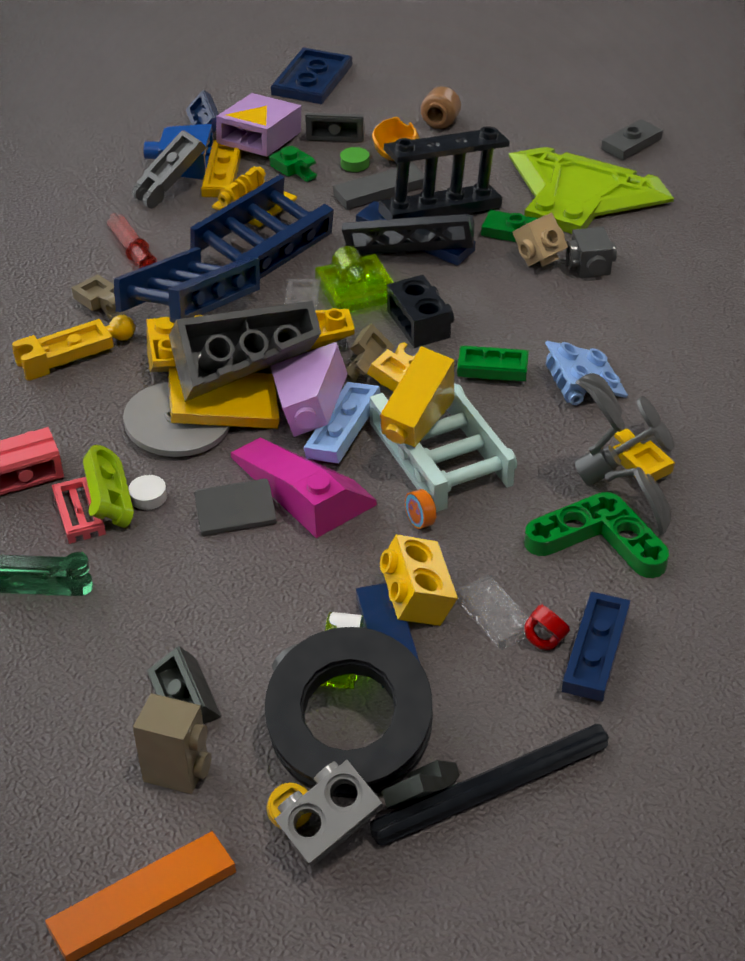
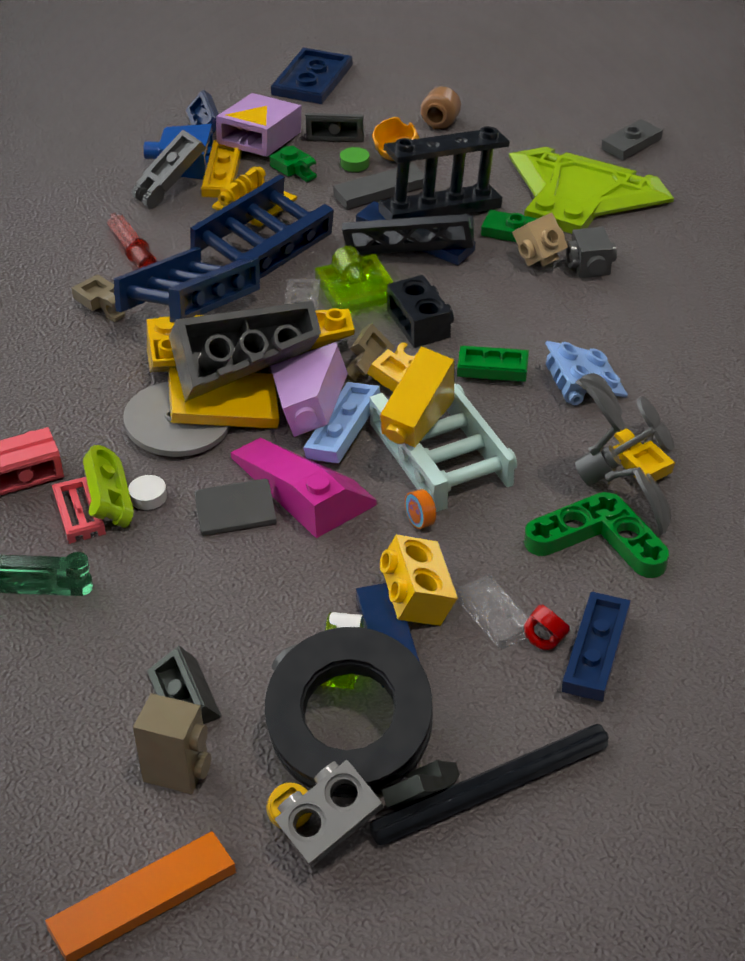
(69, 345): yellow plate -> none

